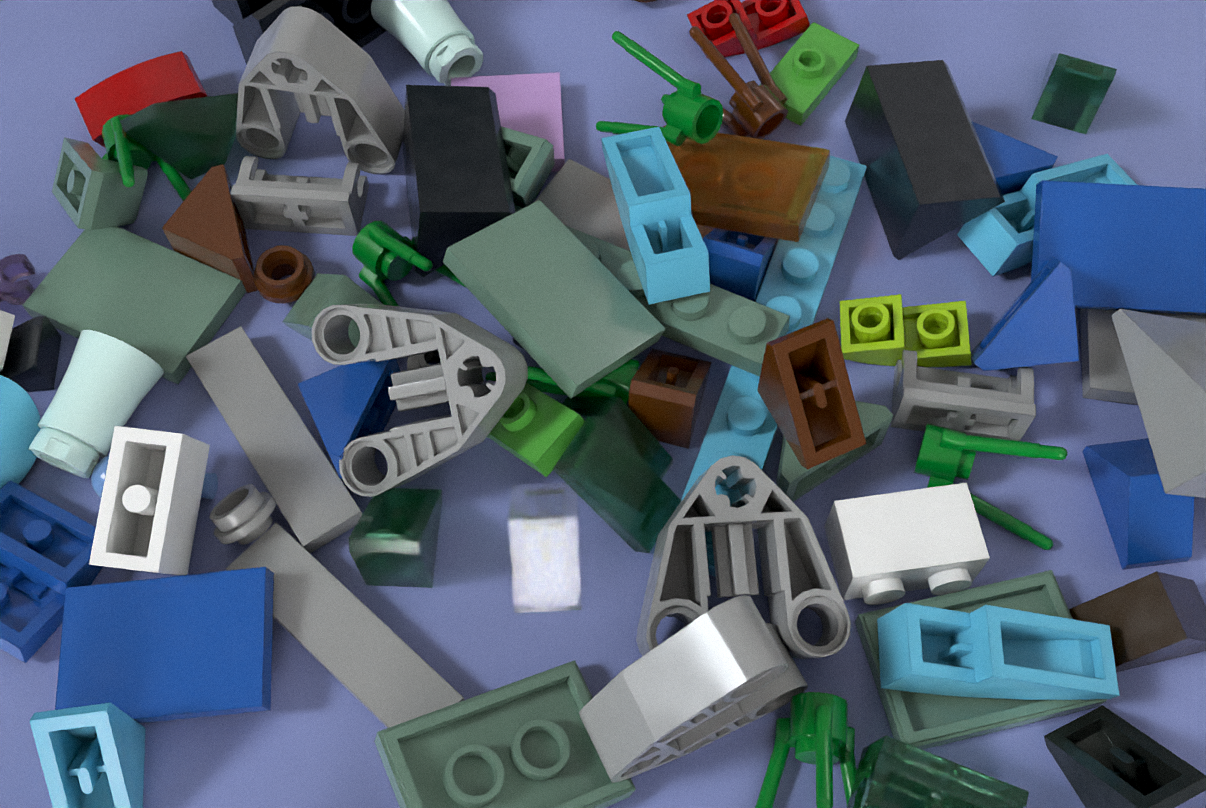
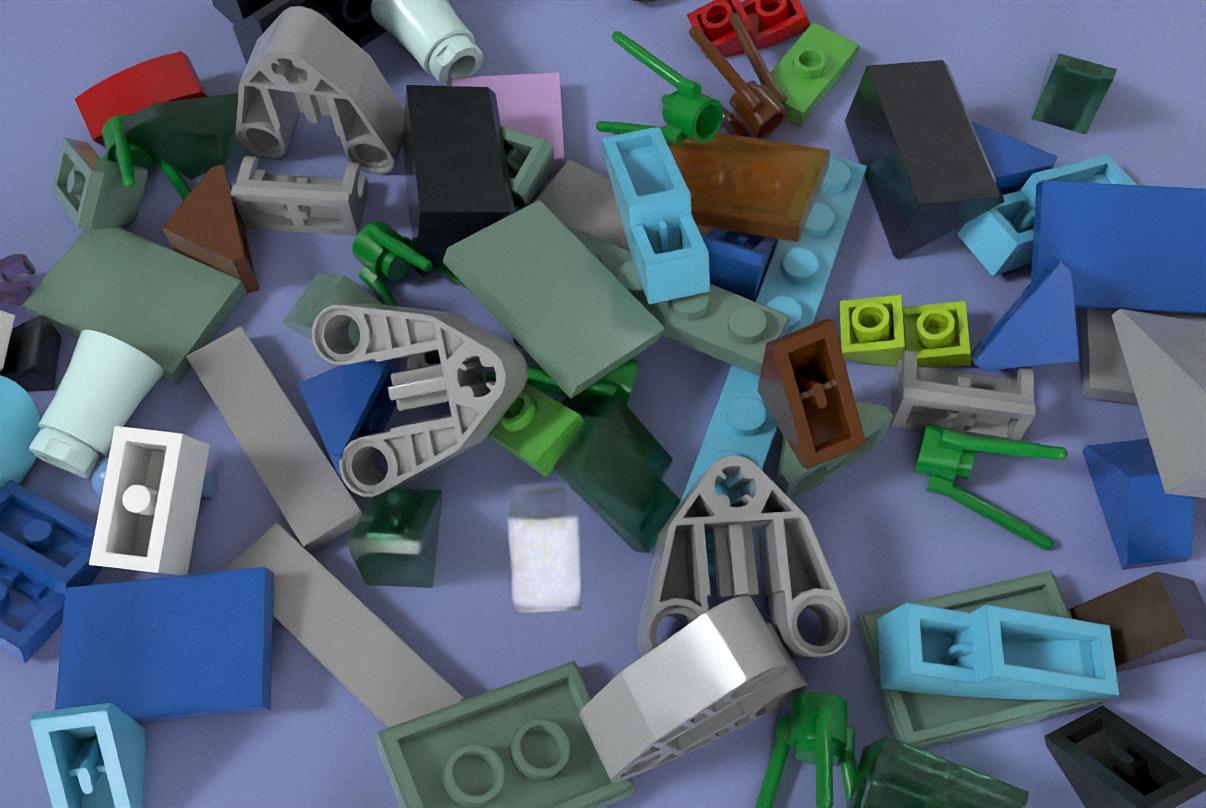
(242, 515): light grey plate -> none
(280, 262): reddish brown plate -> none
(669, 395): reddish brown slope -> none
(906, 543): white brick -> none

